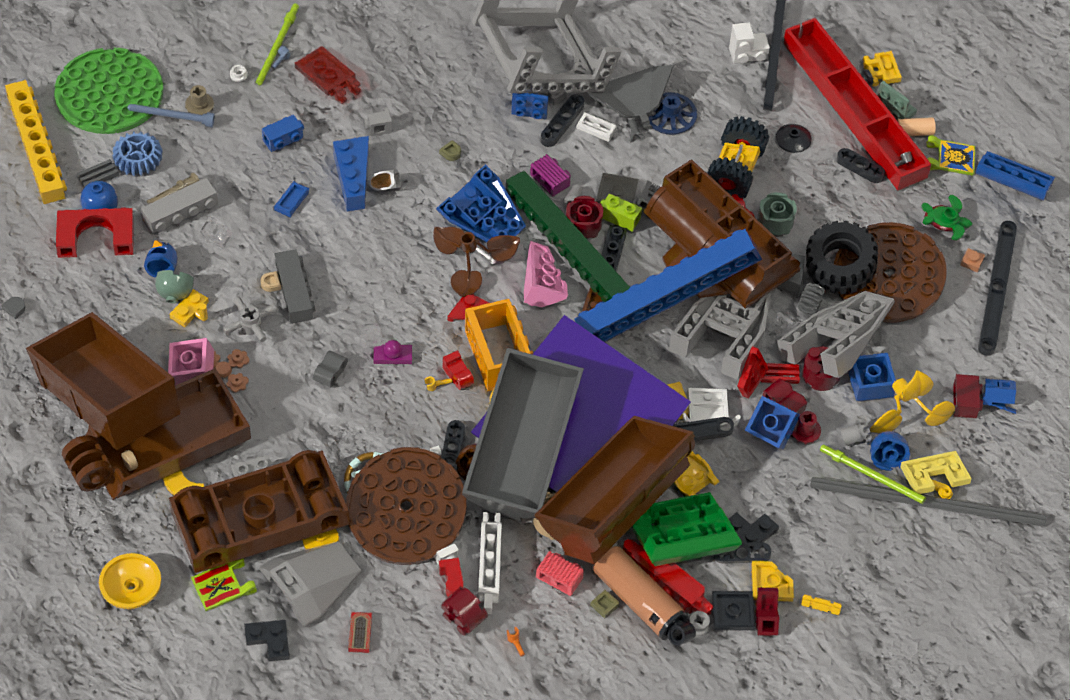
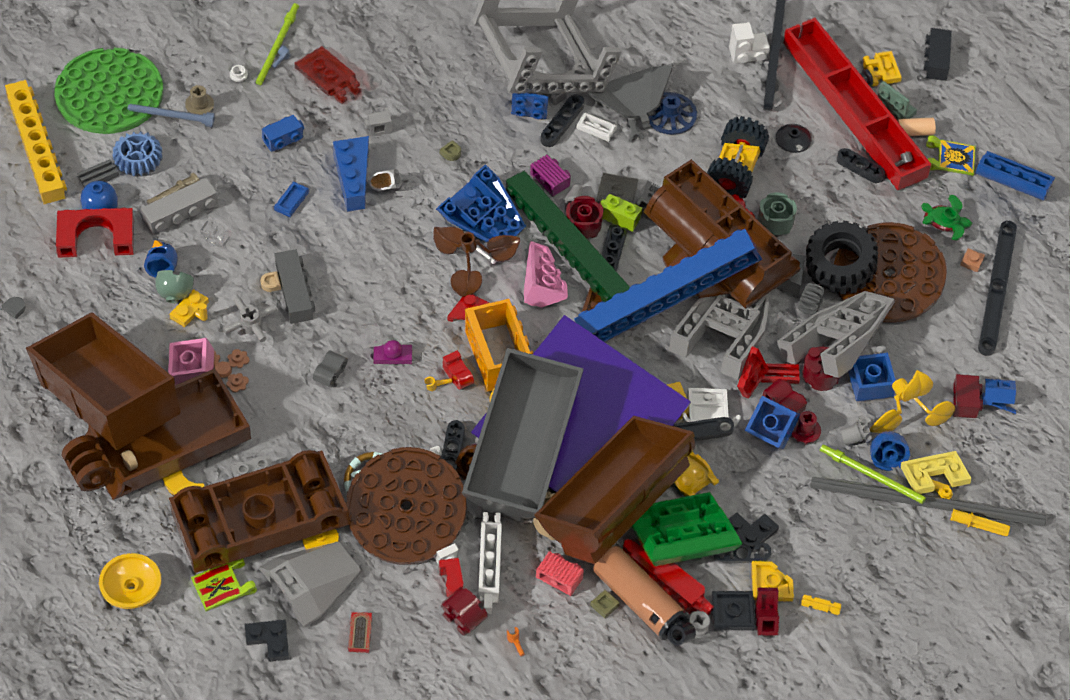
(937, 54): none -> black brick
(980, 522): none -> yellow axle

